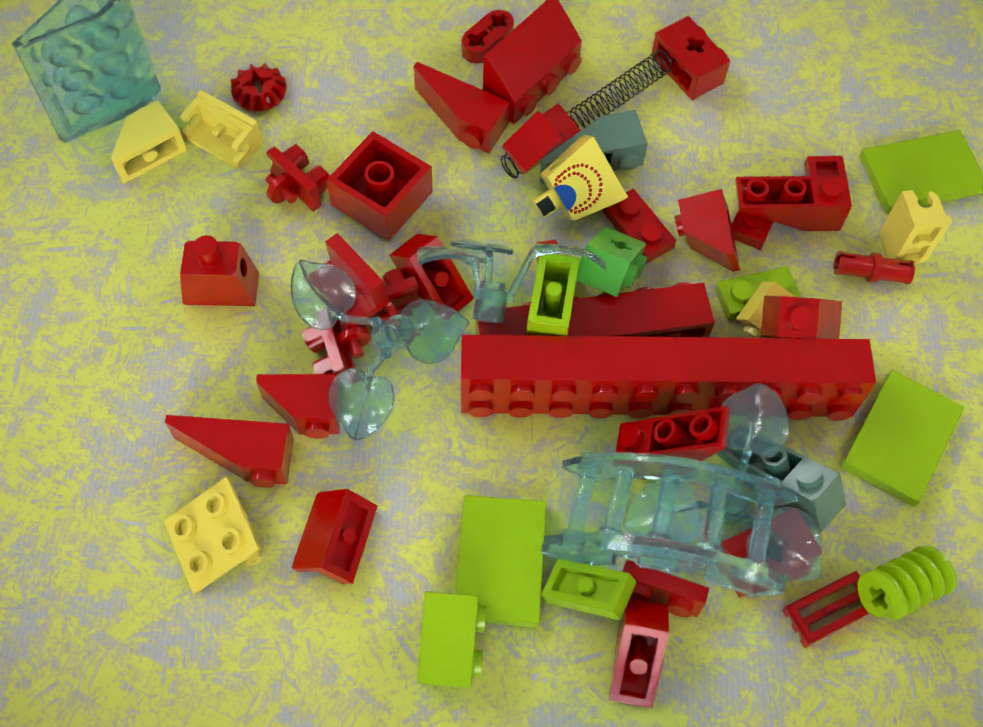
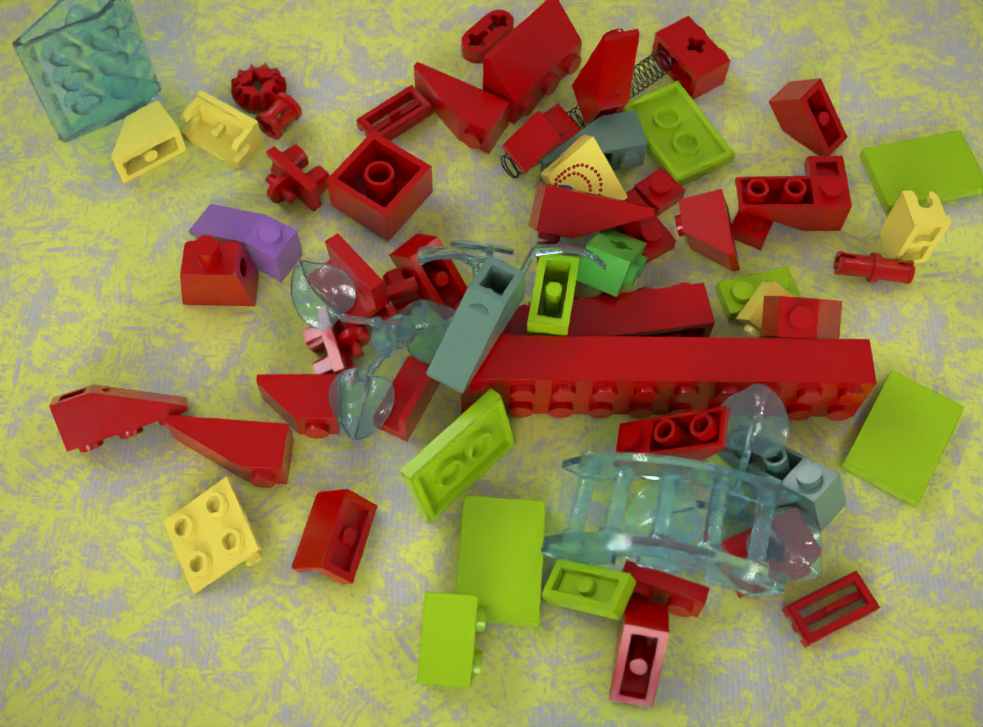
(102, 412): none -> red slope
(268, 242): none -> medium lavender slope
(280, 106): none -> red bush
(399, 119): none -> red tile
(411, 397): none -> red panel
(459, 456): none -> lime tile
(477, 323): none -> sand green slope
(576, 213): none -> red slope
(607, 76): none -> red slope
(659, 191): none -> red plate
(680, 134): none -> lime tile
(809, 116): none -> red slope
(907, 583): lime piece -> none

